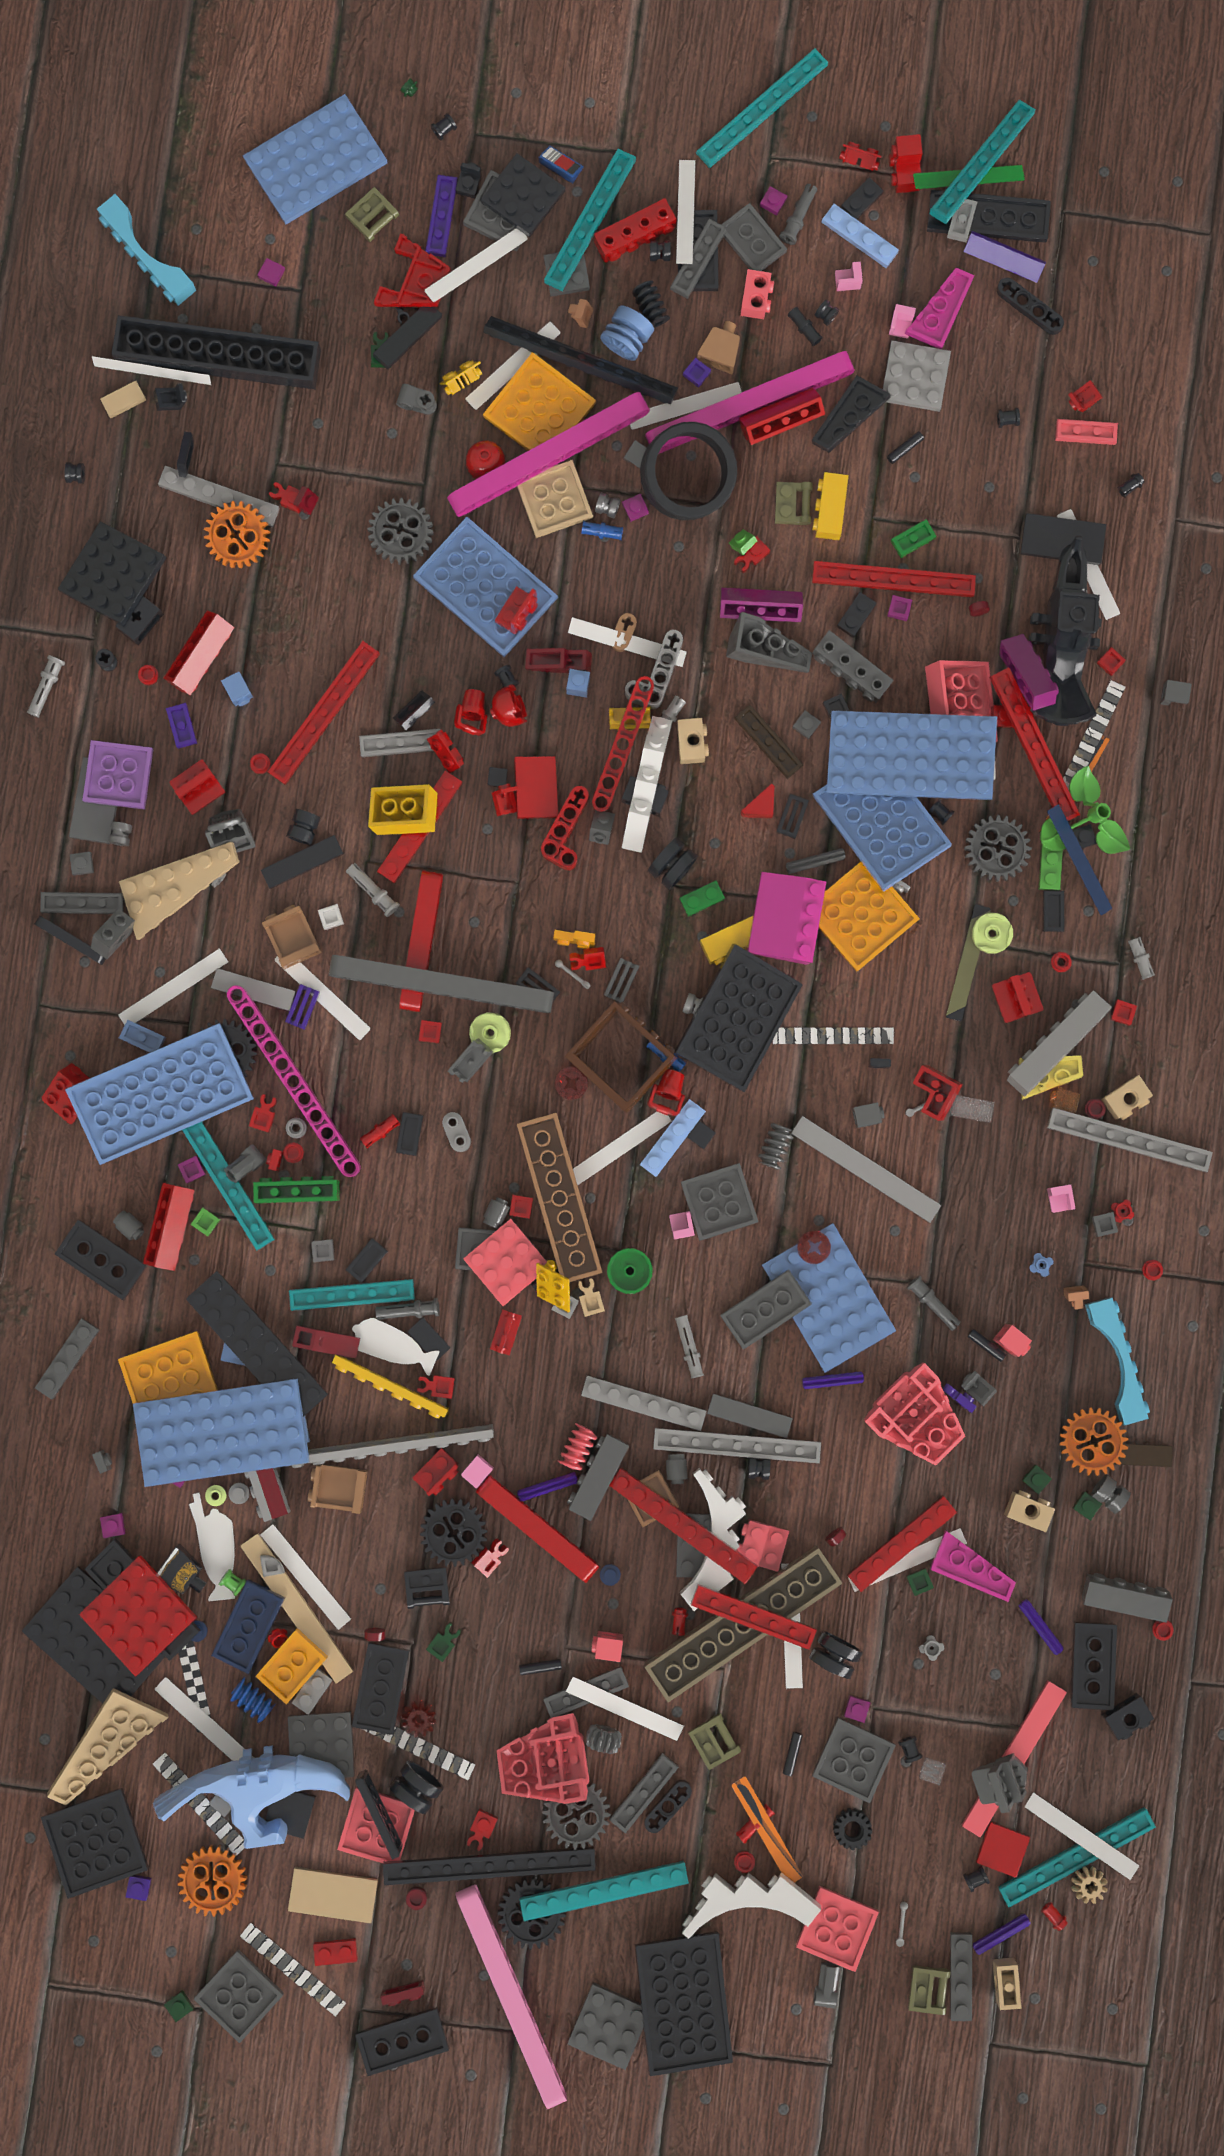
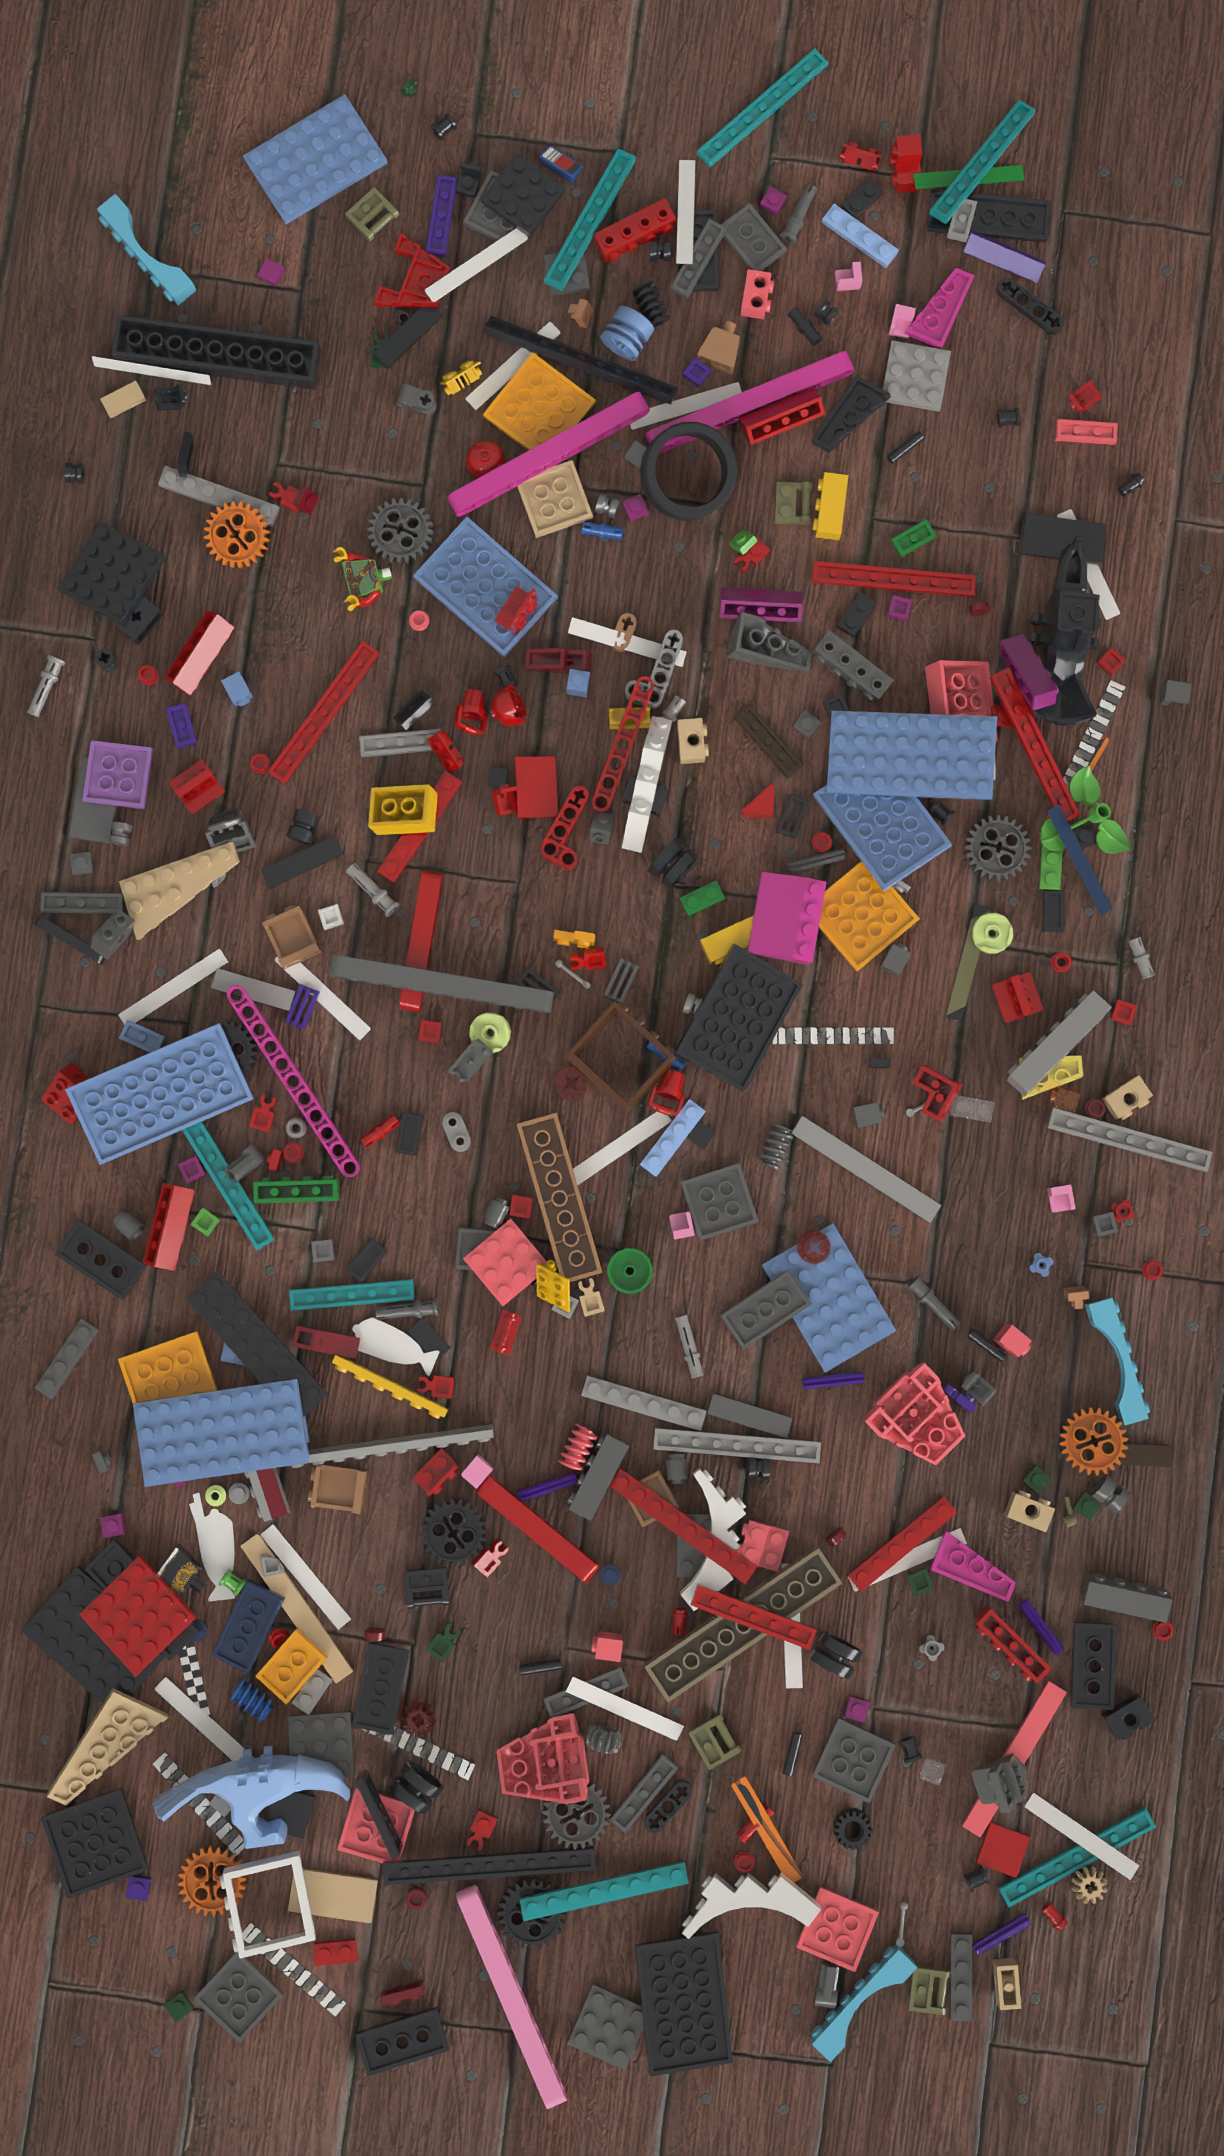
(230, 1903): none -> white window
(362, 578): none -> torso
(419, 620): none -> coral plate
(821, 842): none -> red plate
(891, 1970): none -> medium azure arch
(895, 959): none -> dark grey brick
(1016, 1649): none -> red brick
(1070, 1519): none -> olive hand

